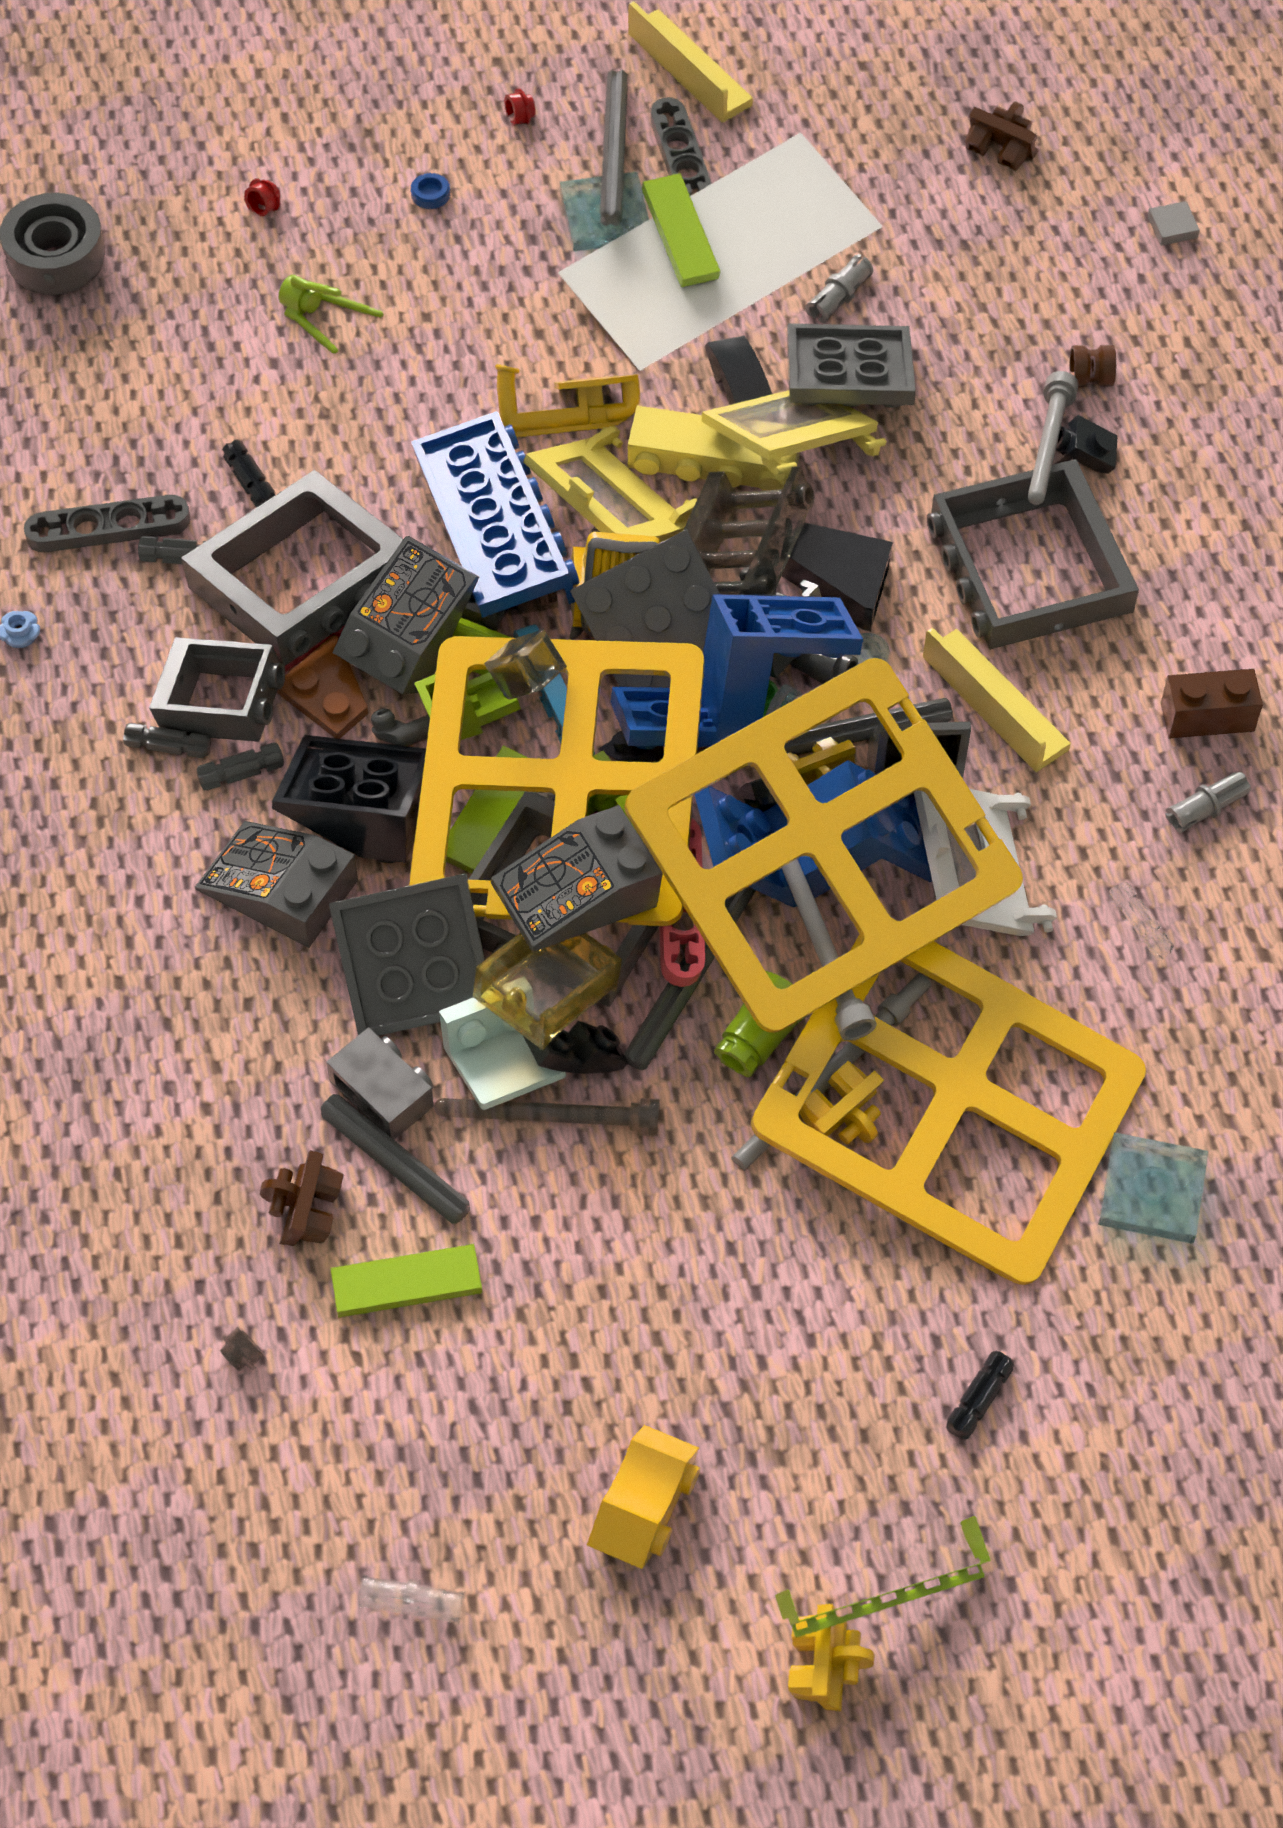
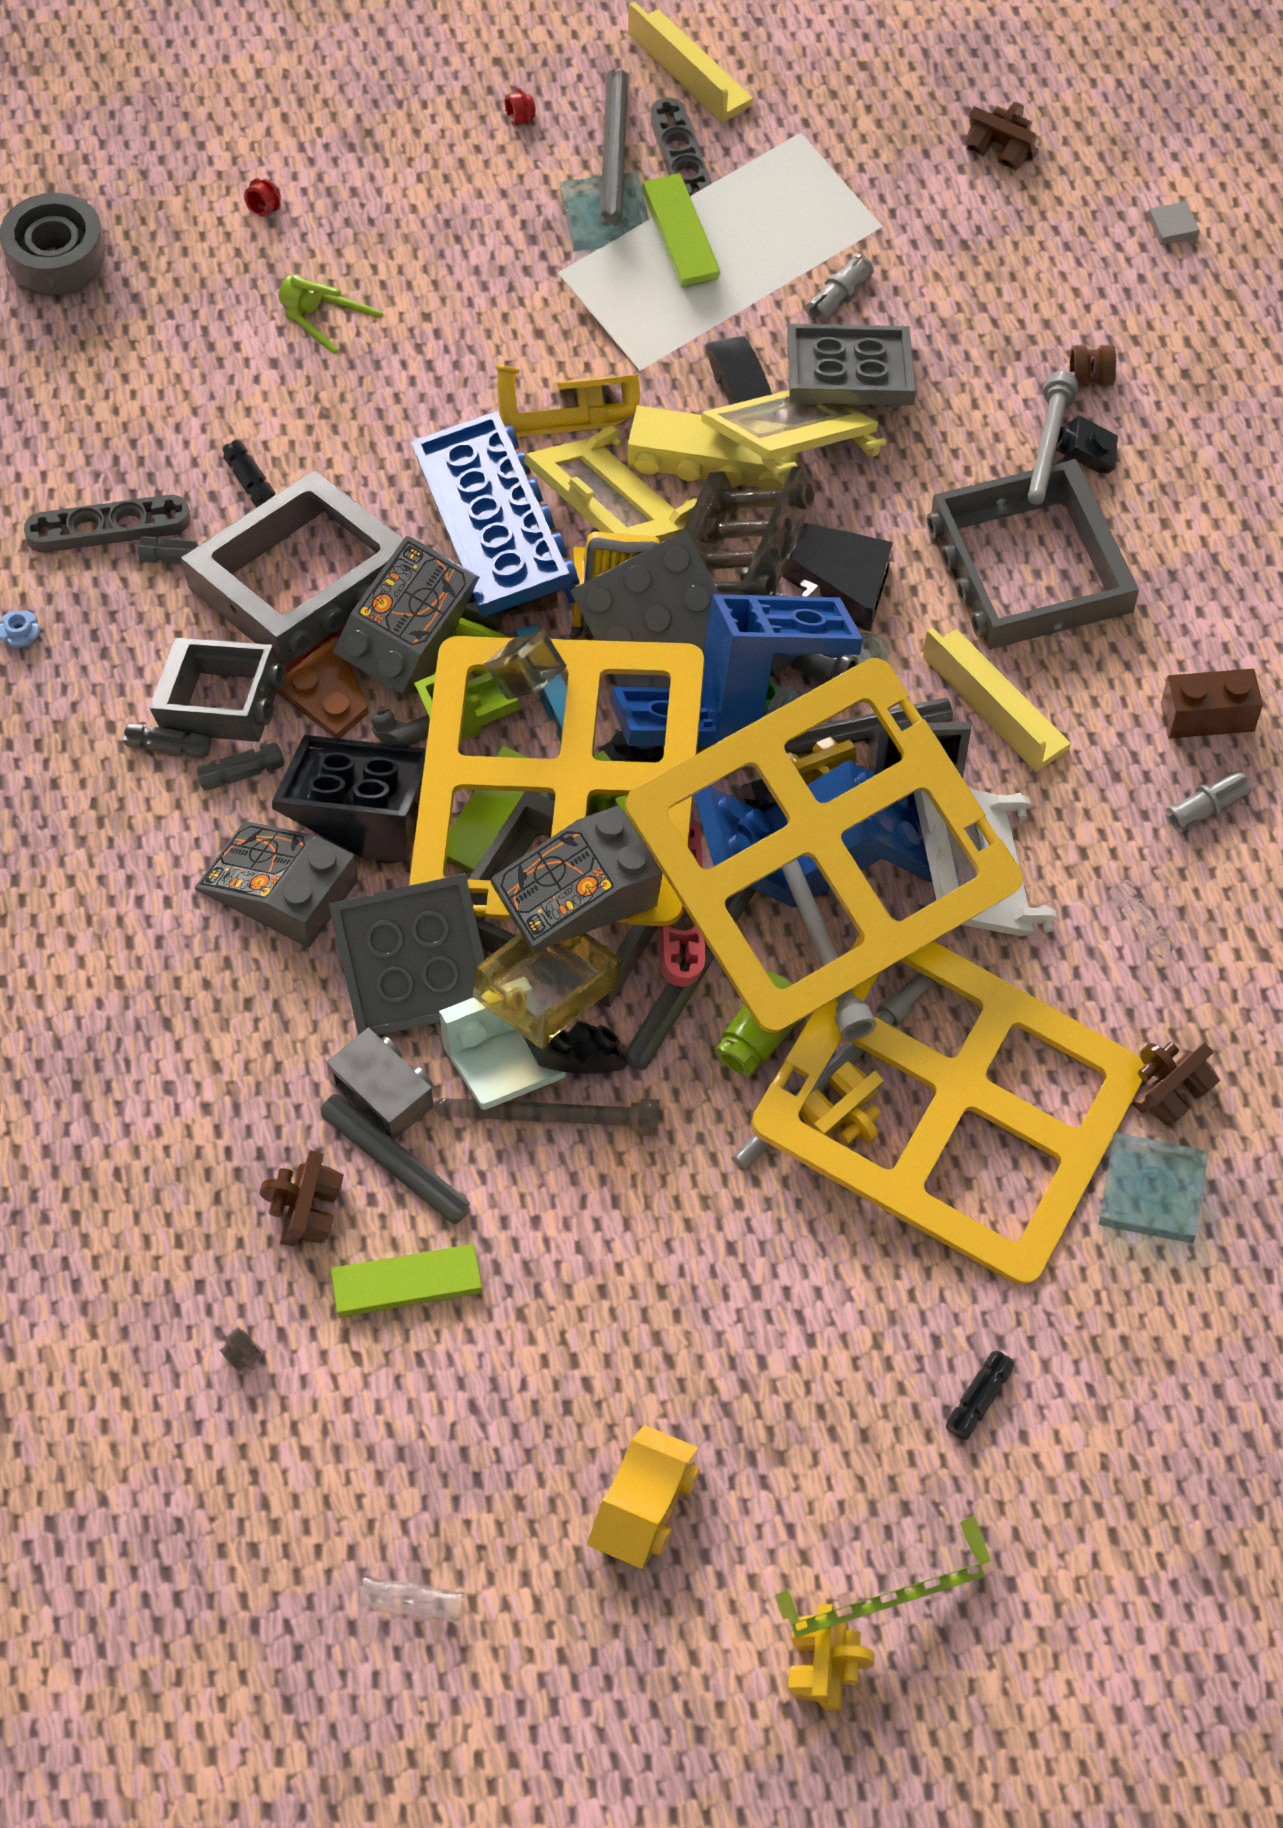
(430, 191): blue tile -> none
(1189, 1069): none -> reddish brown hips

